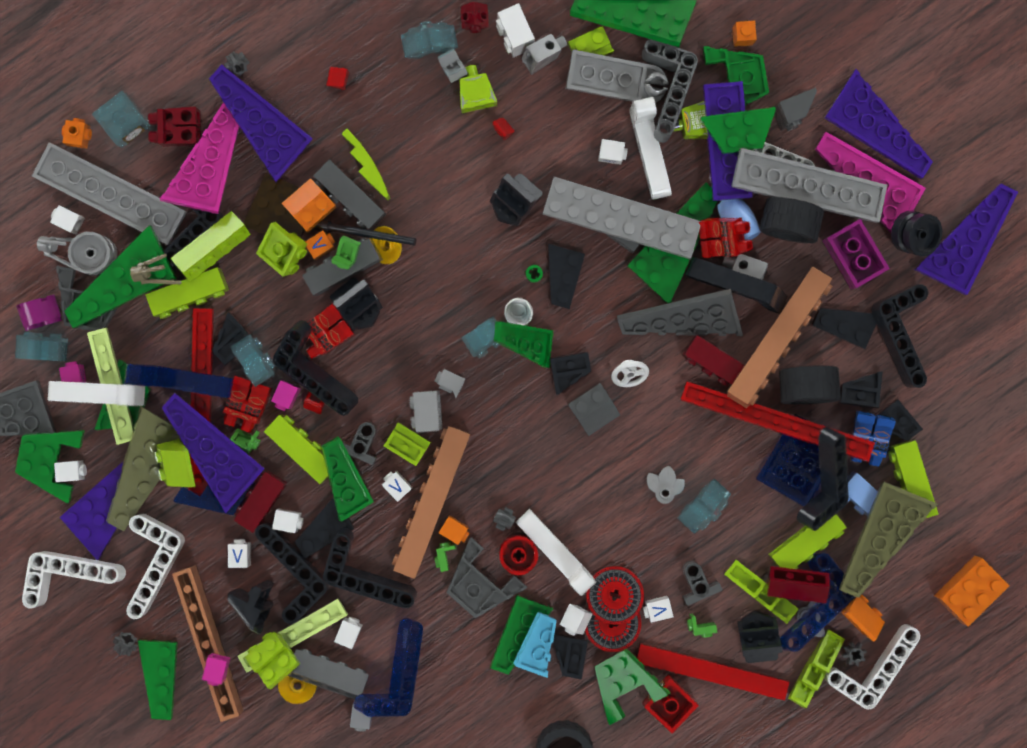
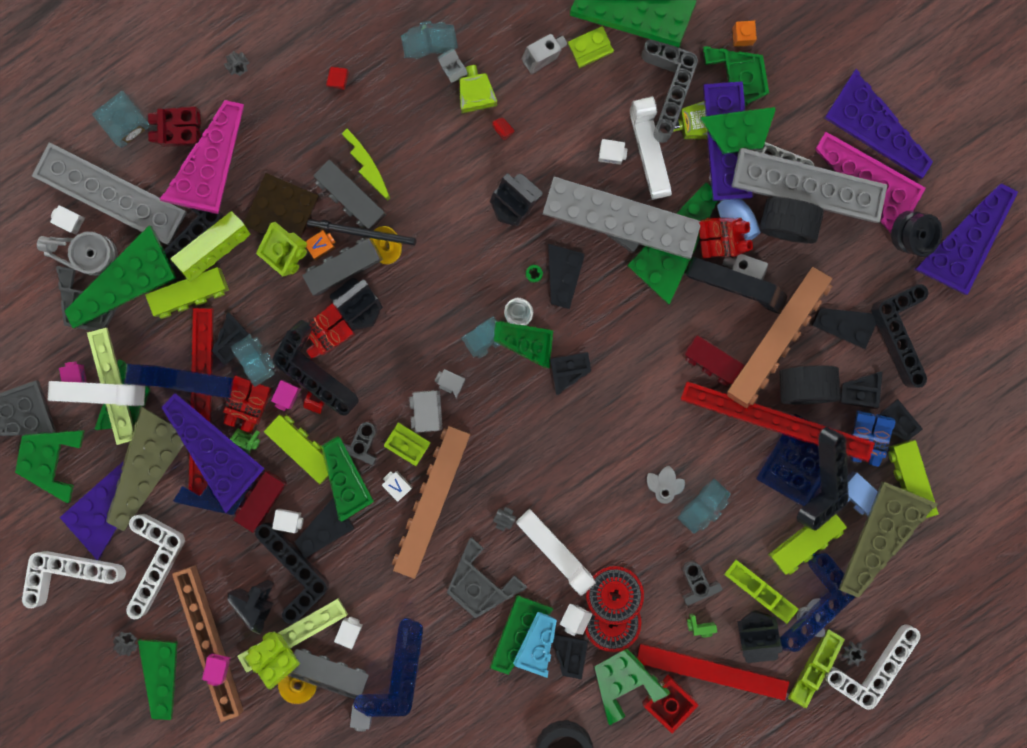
(35, 347): clear light blue brick -> none
(39, 312): magenta brick -> none
(70, 471): white brick -> none
(76, 133): orange brick -> none
(143, 272): dark tan plant -> none
(174, 464): lime slope -> none
(239, 554): white brick -> none
(268, 130): dark purple wing -> none
(309, 205): orange slope -> none
(346, 253): bright green bracket -> none
(362, 577): black beam -> none
(441, 558): bright green bracket -> none
(454, 530): orange brick -> none
(474, 17): dark red brick -> none
(510, 561): red brick -> none
(515, 29): white brick -> none
(594, 409): dark grey slope -> none
(614, 77): light grey plate -> none
(629, 370): white piece -> none
(658, 609): white brick -> none
(690, 317): dark grey wing -> none
(793, 110): dark grey slope -> none
(798, 584): dark red brick -> none
(855, 254): magenta brick -> none
(864, 618): orange slope -> none
(971, 590): orange brick -> none

